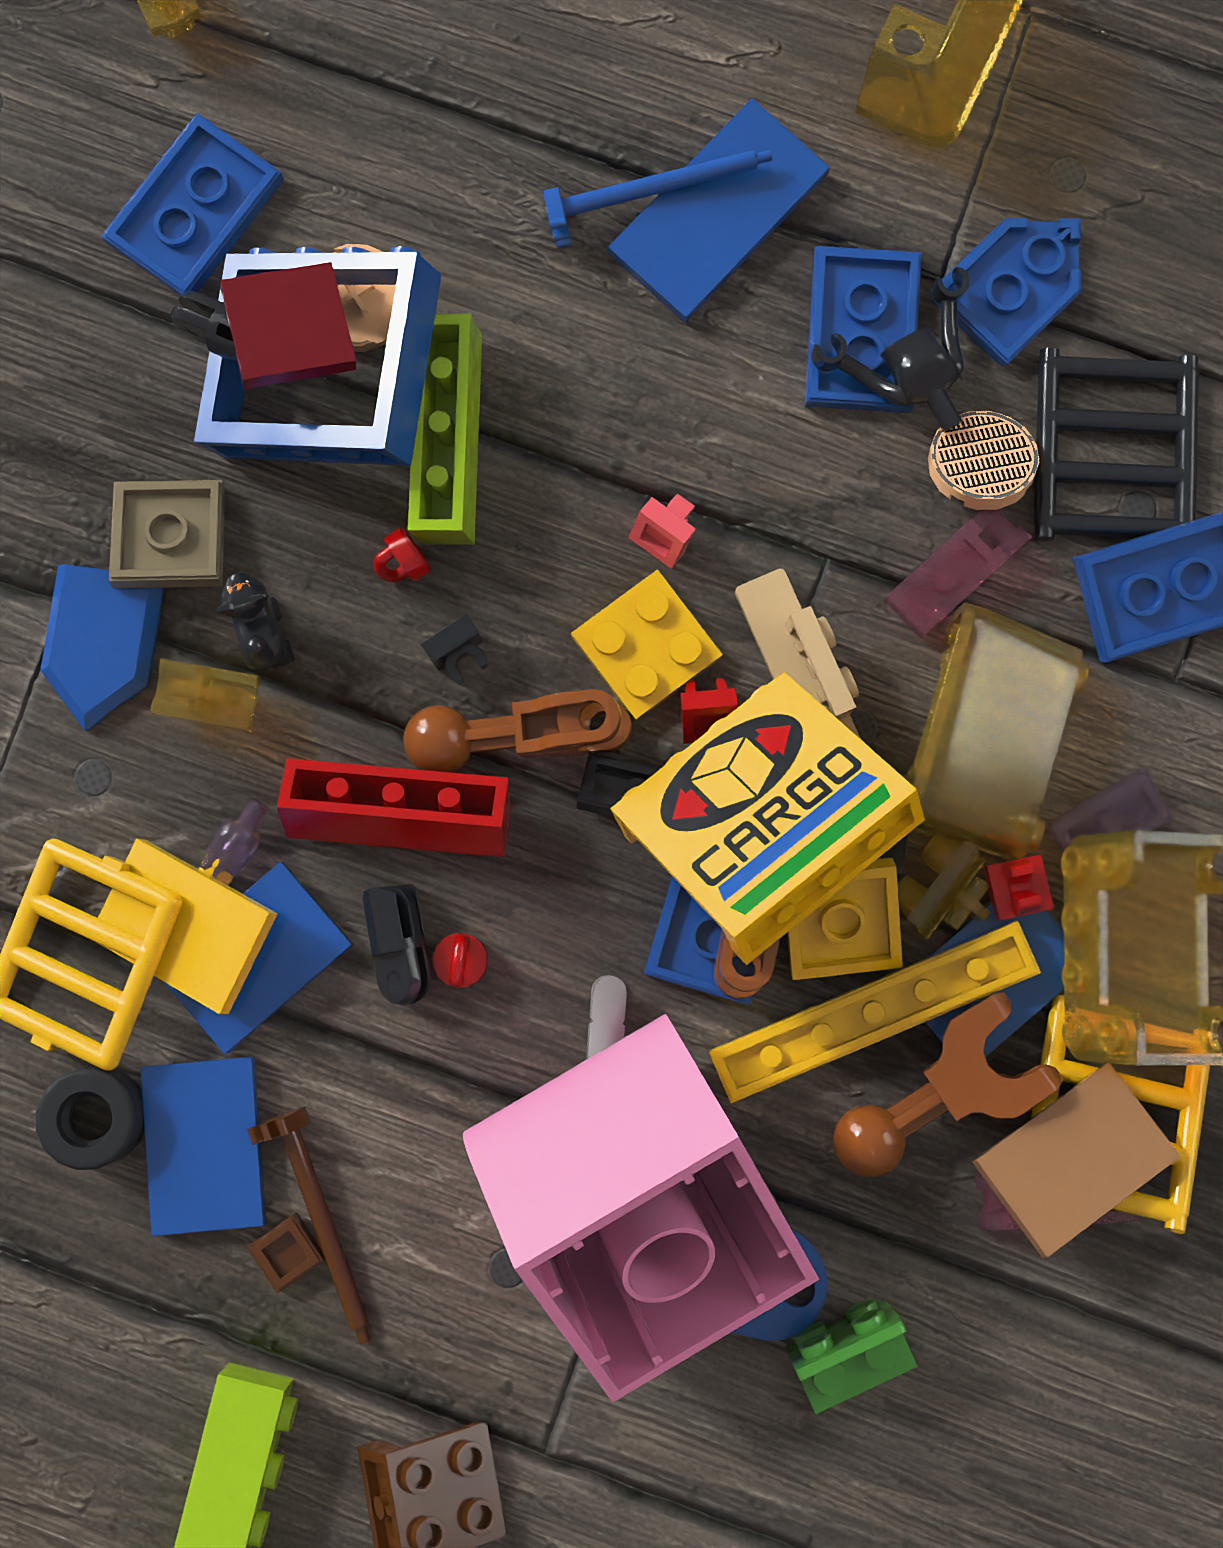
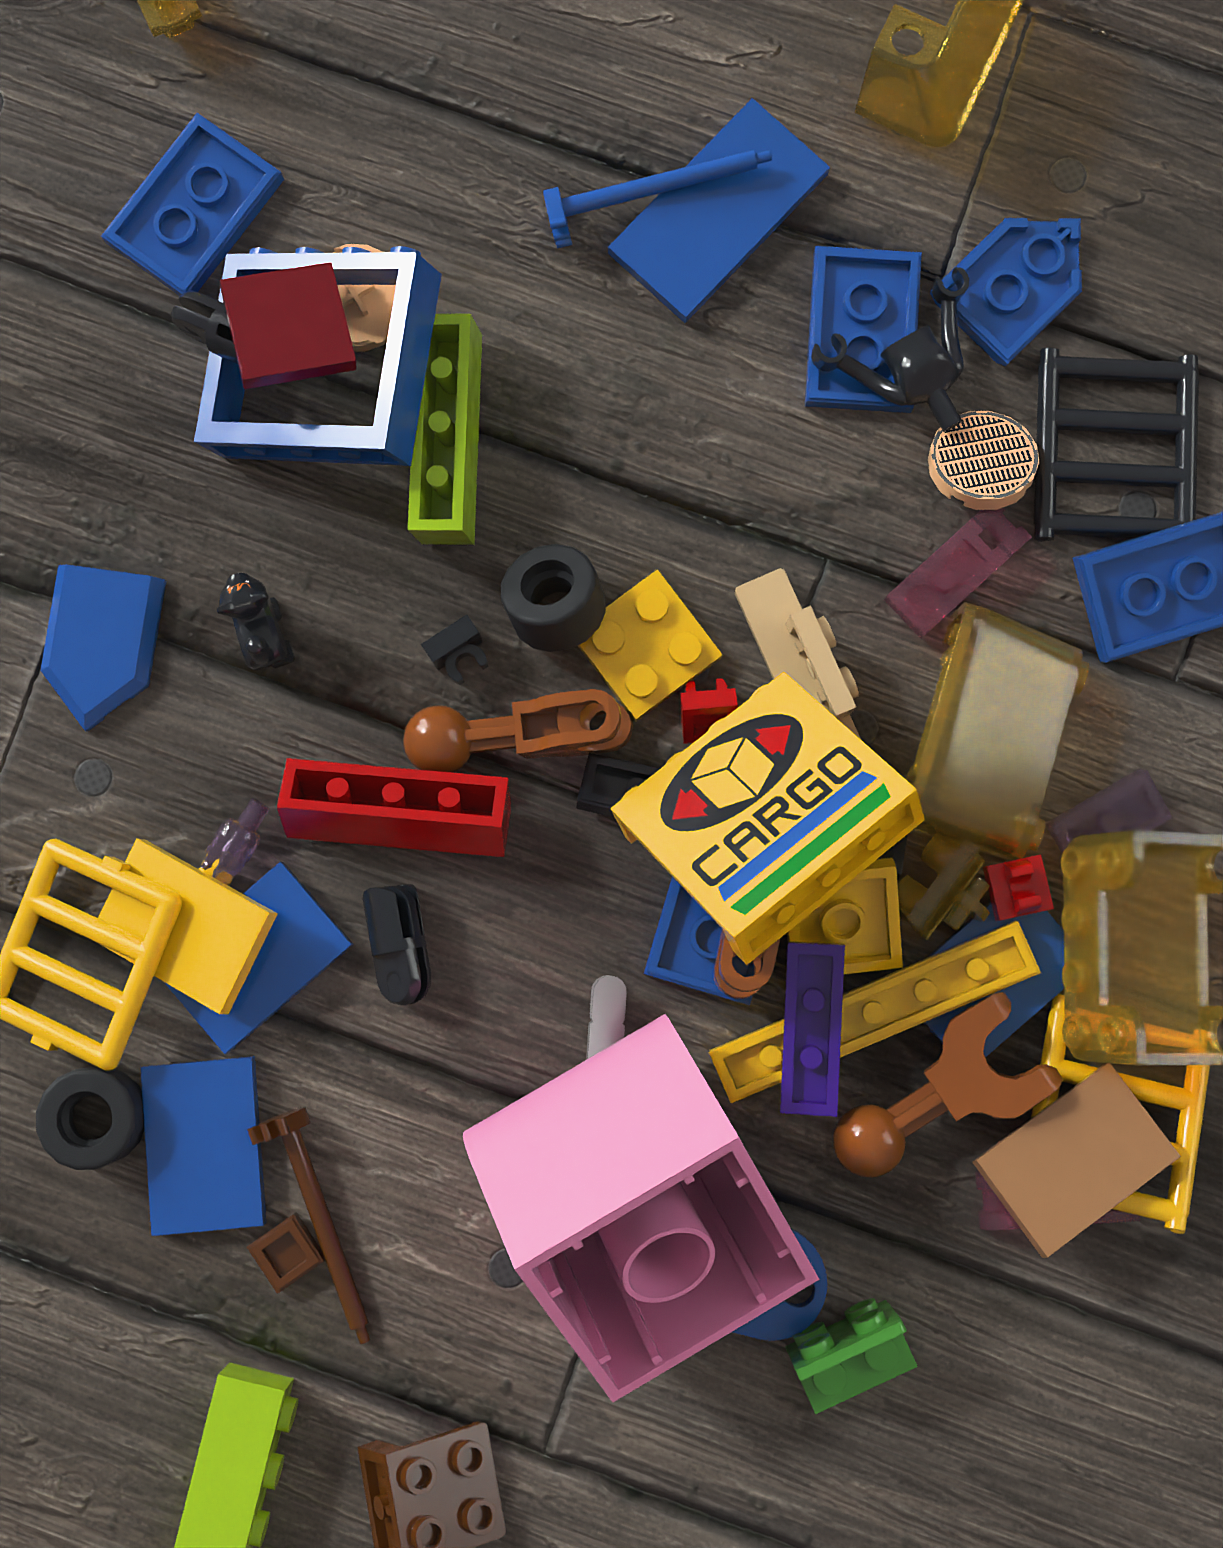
(167, 534): dark tan tile -> none
(206, 695): clear yellow hips -> none
(407, 553): red tile -> none
(460, 960): red tile -> none
(549, 571): none -> black tyre
(664, 529): coral tile -> none
(812, 1028): none -> dark purple plate

